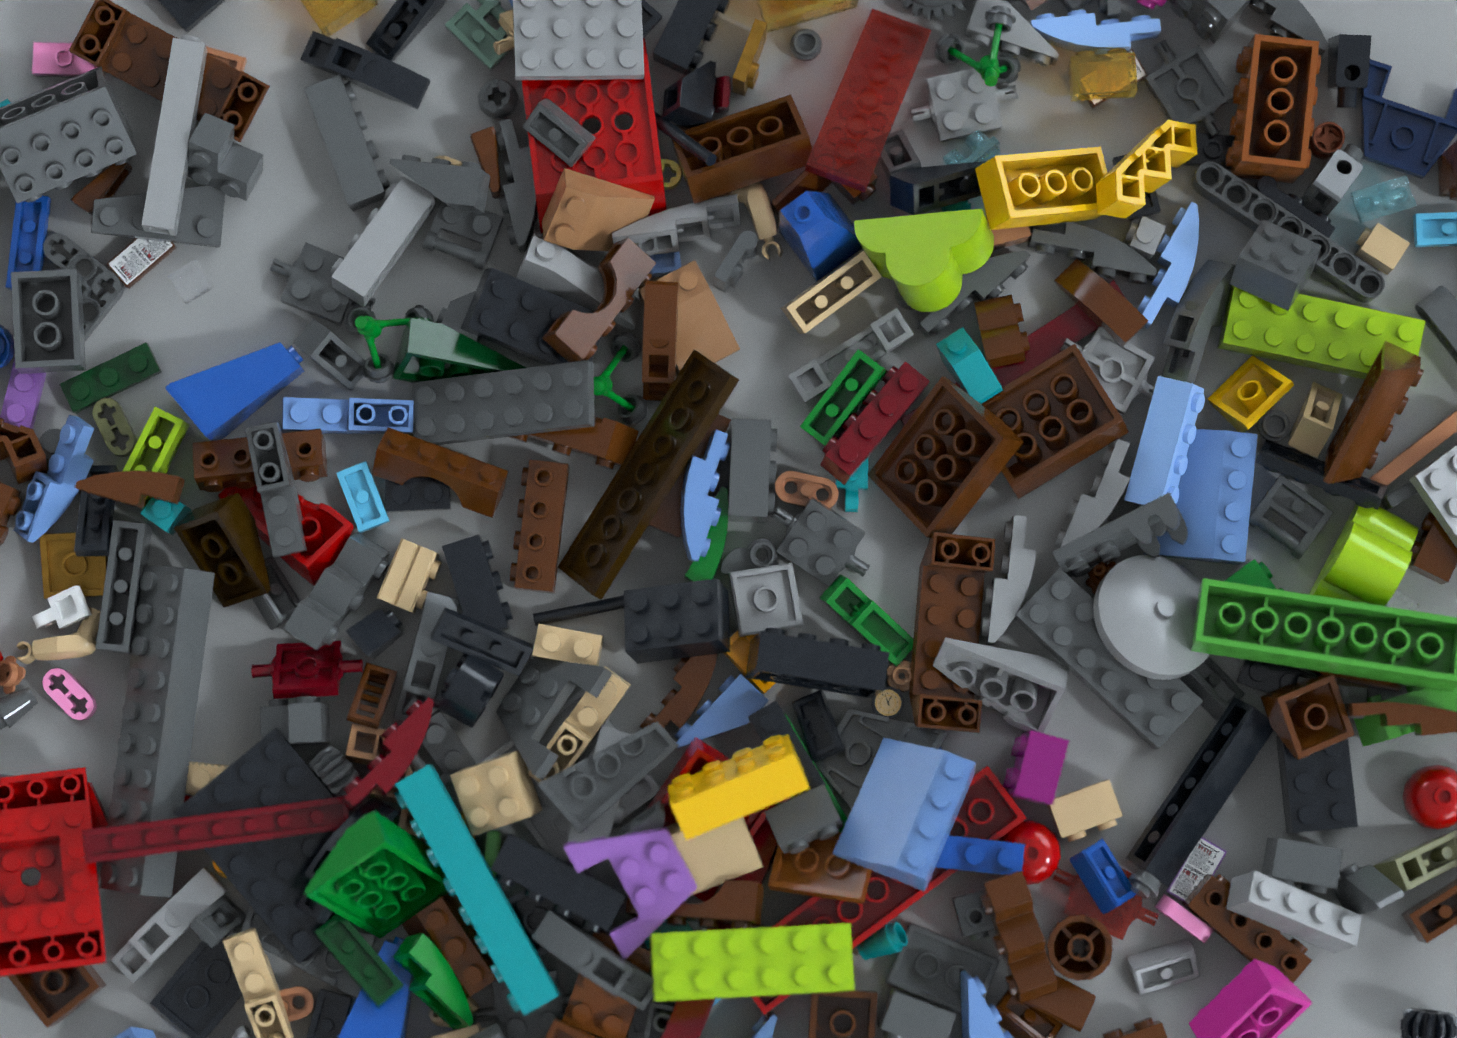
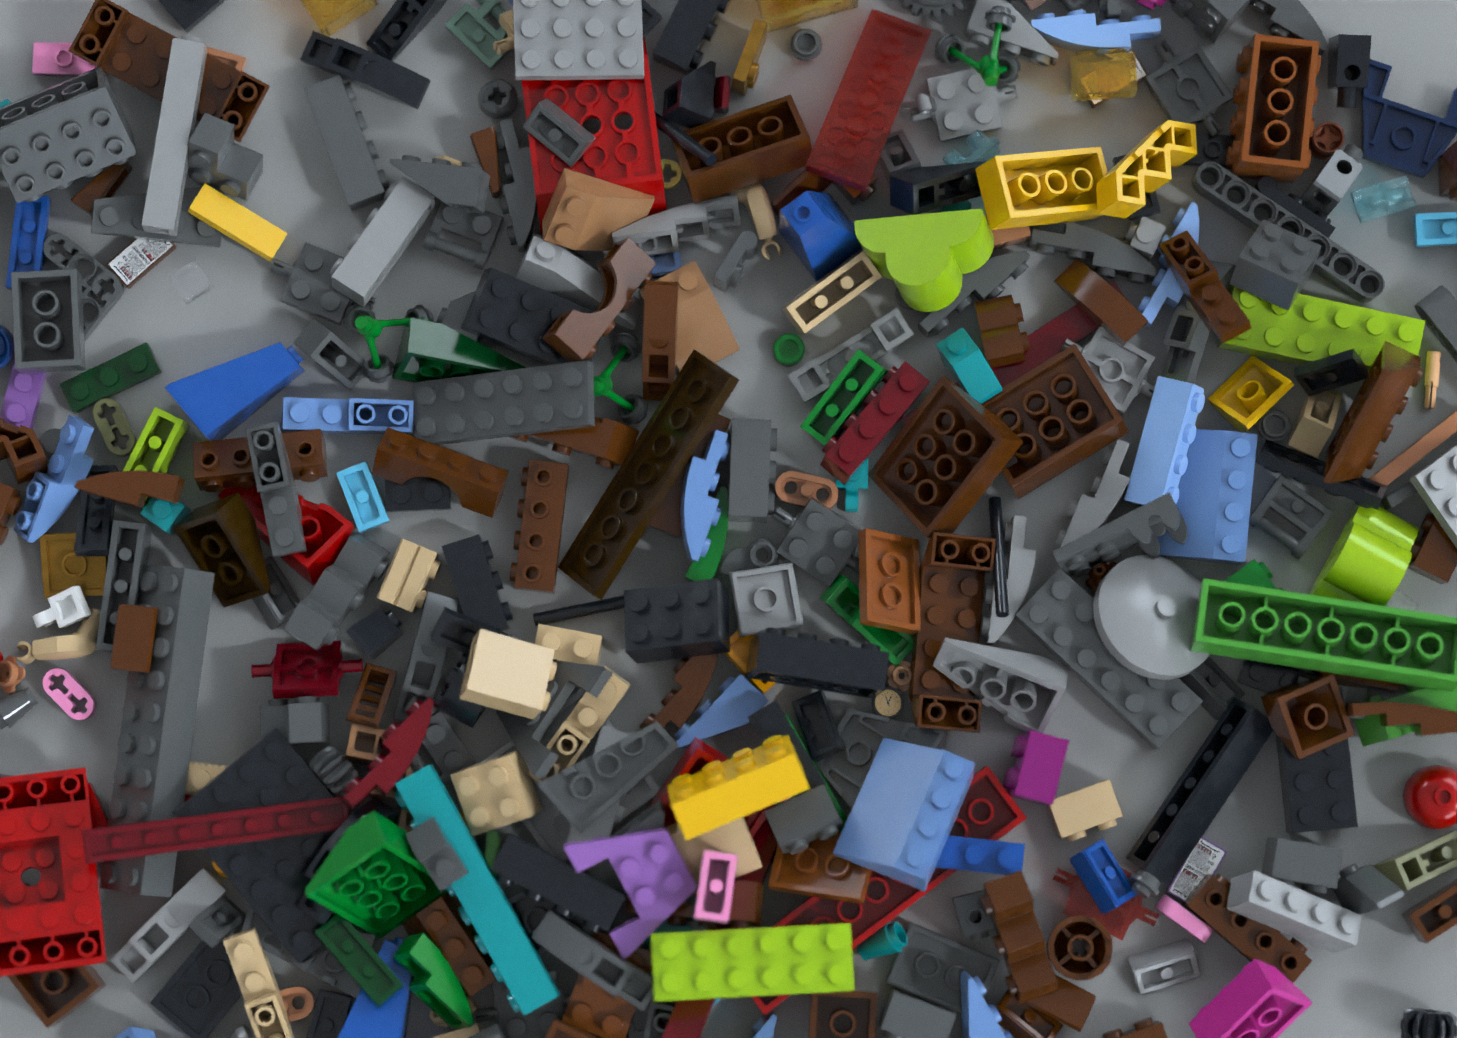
(134, 638): none -> reddish brown slope
(237, 222): none -> yellow tile
(436, 853): none -> dark grey slope
(508, 674): none -> tan brick
(715, 887): none -> bright pink brick
(788, 349): none -> green tile
(889, 581): none -> dark orange plate
(925, 104): none -> light grey hand
(999, 566): none -> black bar
(1040, 852): red cylinder -> none
(1203, 288): none -> reddish brown slope
(1331, 372): none -> black plate
(1381, 247): tan brick -> none
(1432, 374): none -> light nougat piece

